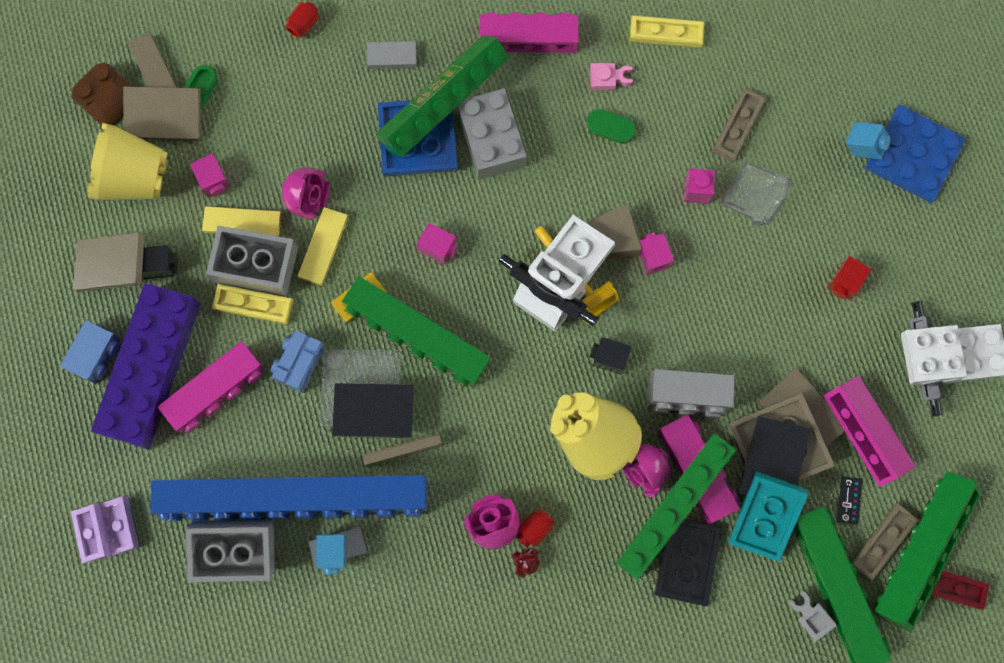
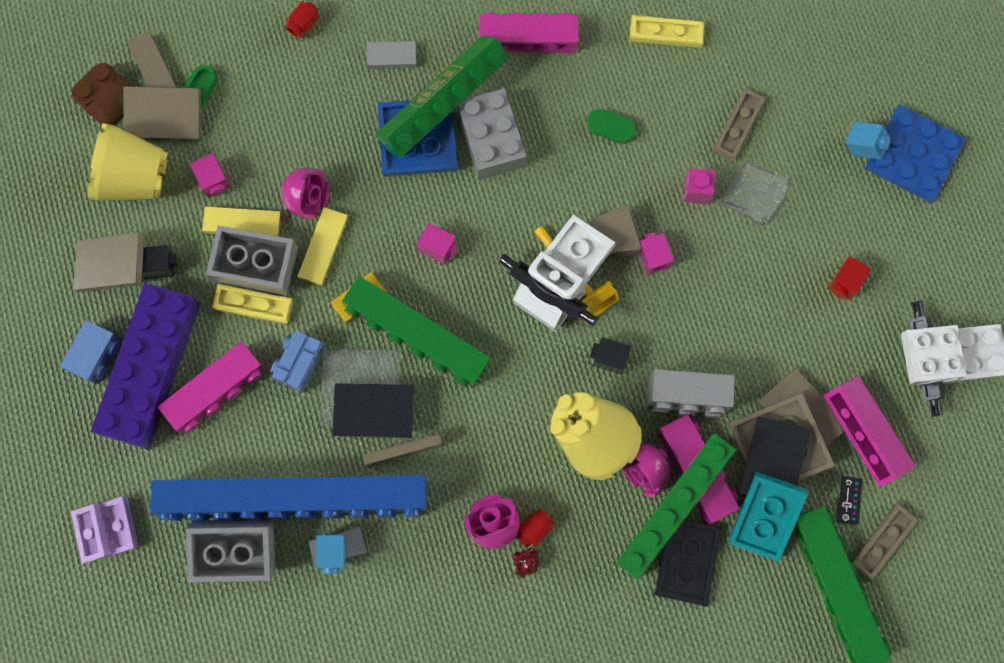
(604, 76): bright pink plate -> none
(814, 619): light grey plate -> none
(928, 551): green brick -> none
(961, 590): dark red plate -> none

